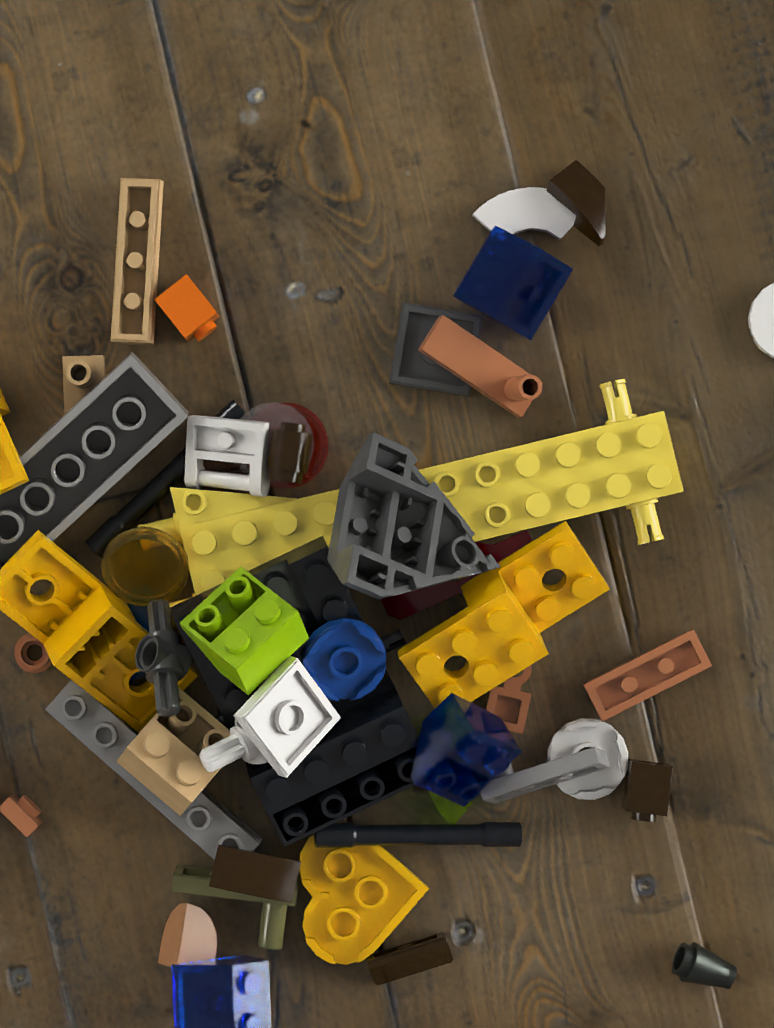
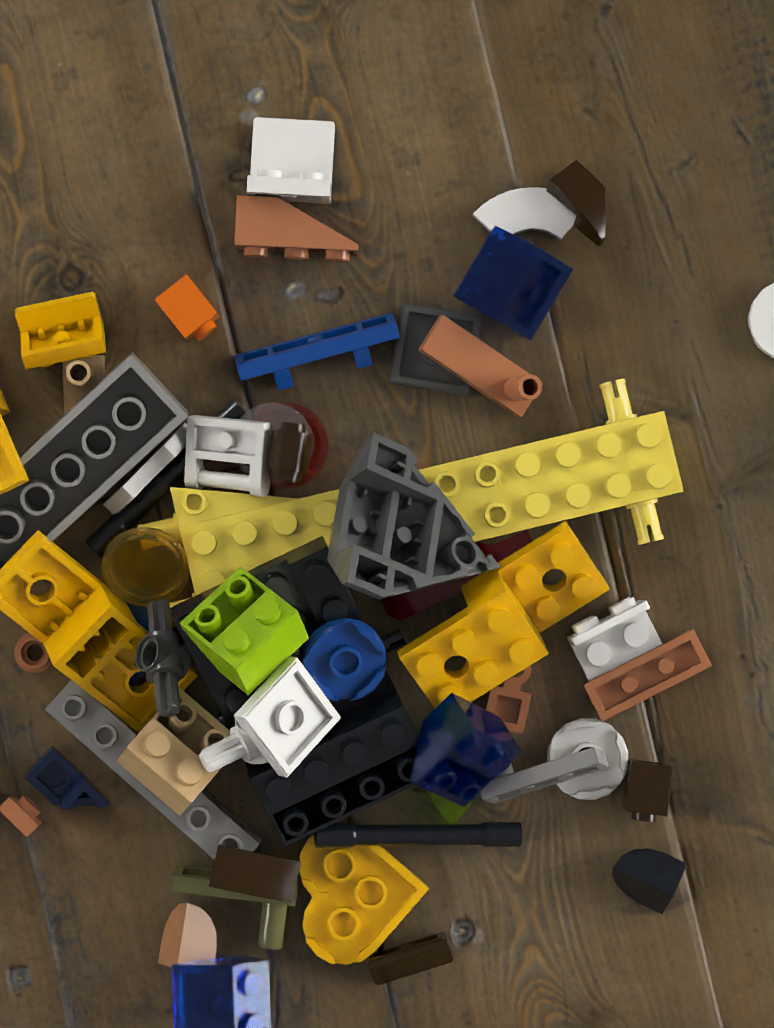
(60, 330): none -> yellow bracket
(63, 782): none -> dark blue slope
(137, 261): tan brick -> none
(147, 471): none -> white tile
(277, 226): none -> nougat slope
(292, 160): none -> white bracket
(316, 346): none -> blue hinge
(613, 639): none -> white bracket
(648, 877): none -> black brick
(702, 967): pearl dark grey cone -> none

